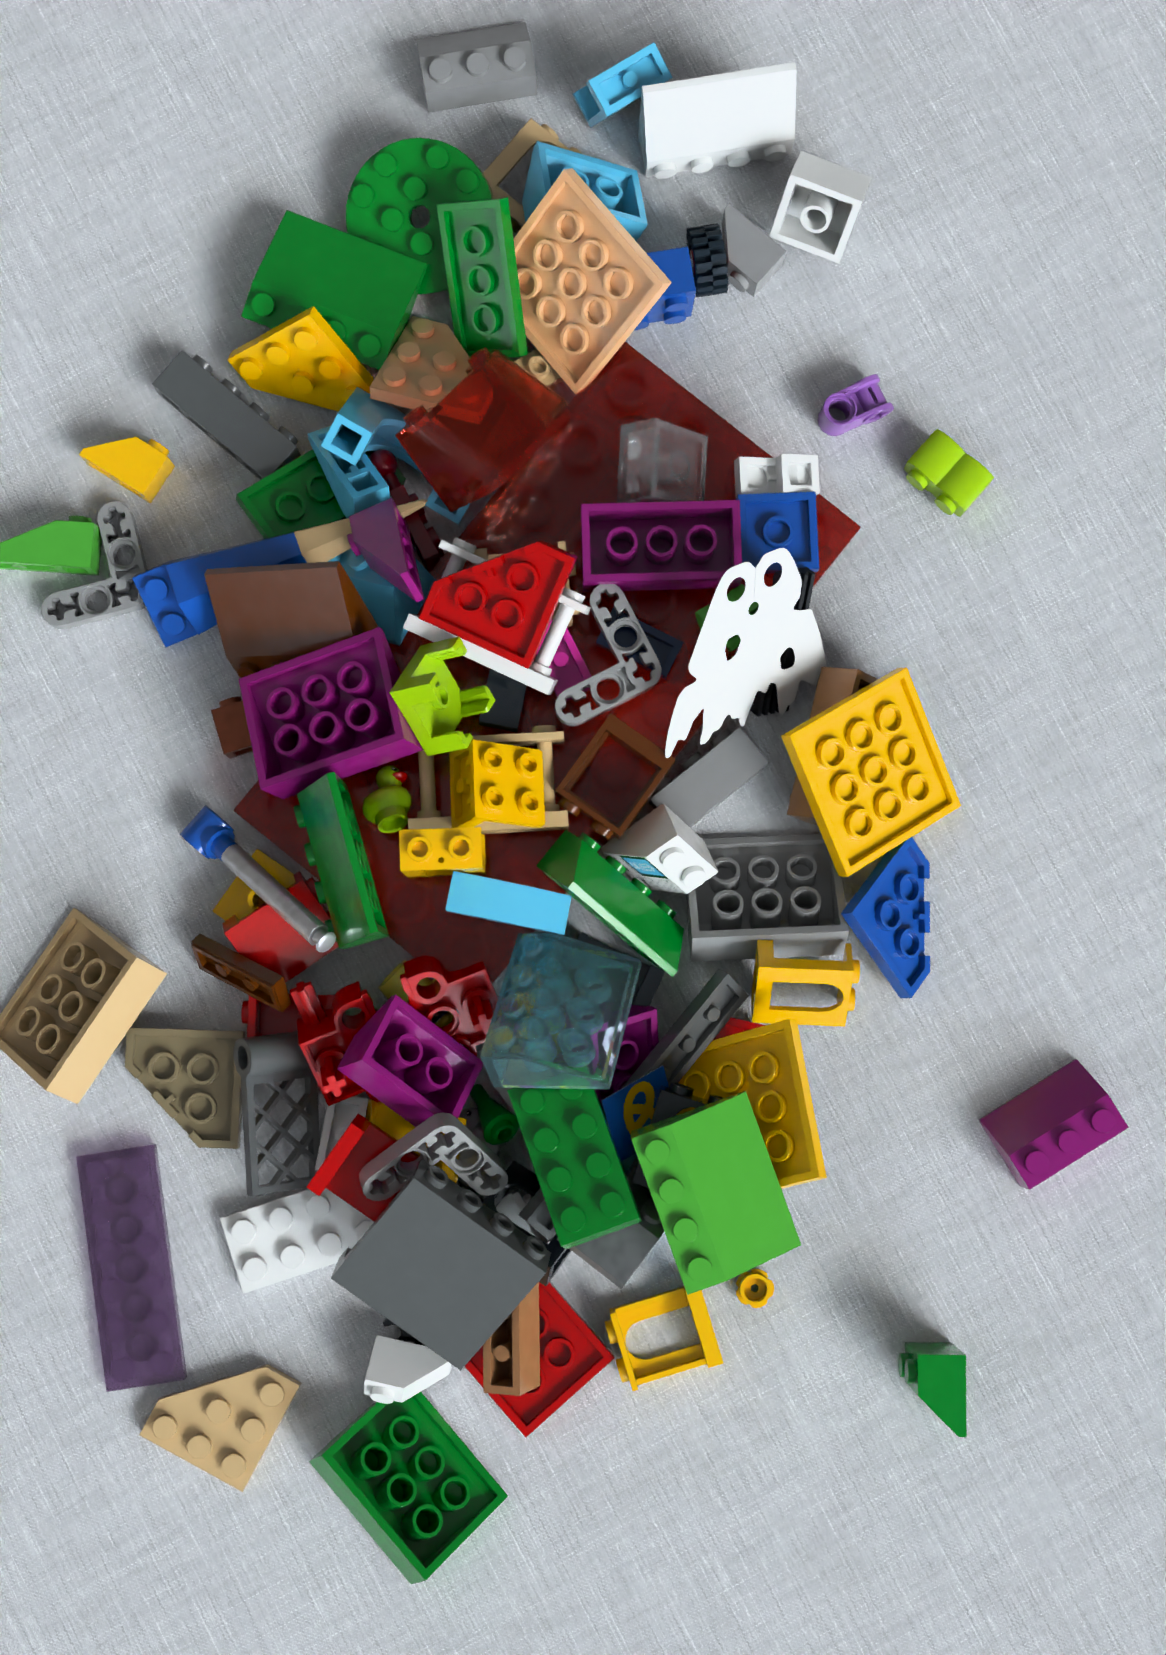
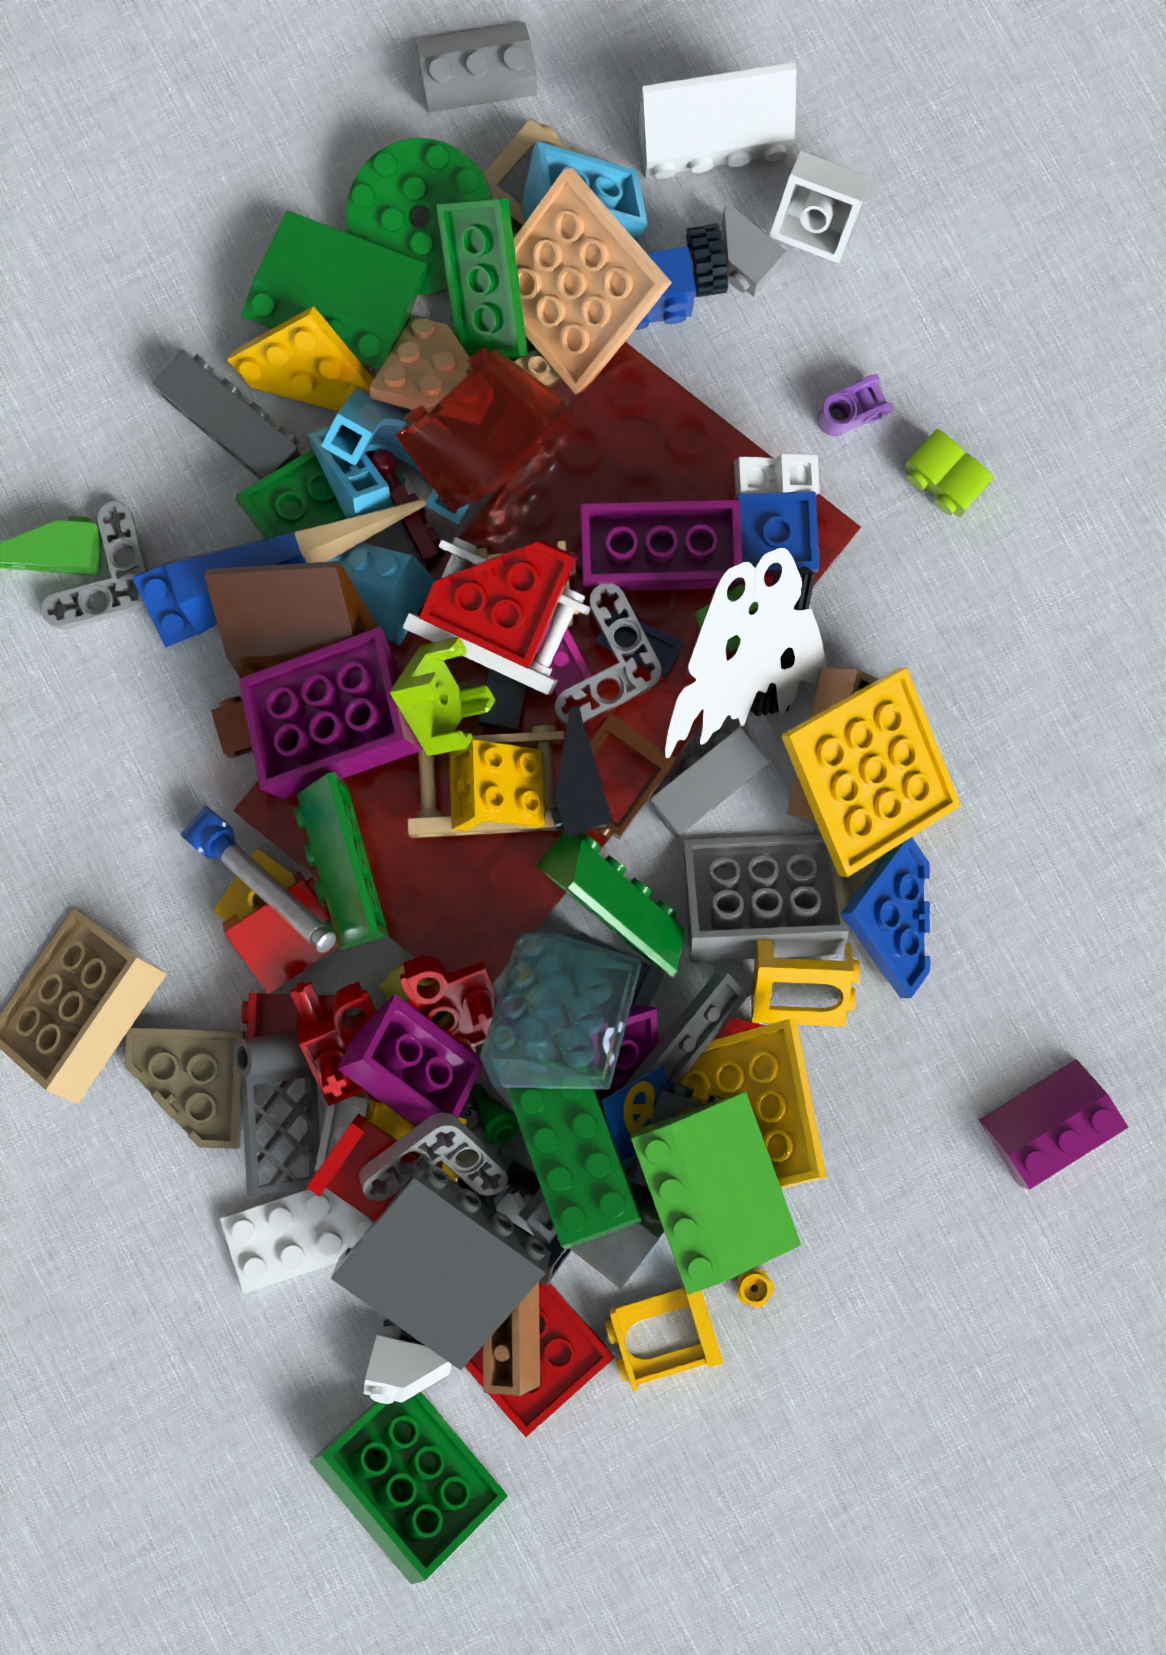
(131, 1267): clear purple plate -> none
(132, 464): yellow slope -> none
(223, 1422): tan plate -> none
(241, 972): reddish brown tile -> none
(386, 545): magenta slope -> none
(389, 803): lime animal -> none
(442, 851): yellow panel -> none
(508, 903): medium azure slope -> none
(579, 788): none -> black slope
(621, 84): medium azure panel -> none
(661, 463): clear slope -> none
(663, 853): white slope -> none
(939, 1378): green slope -> none

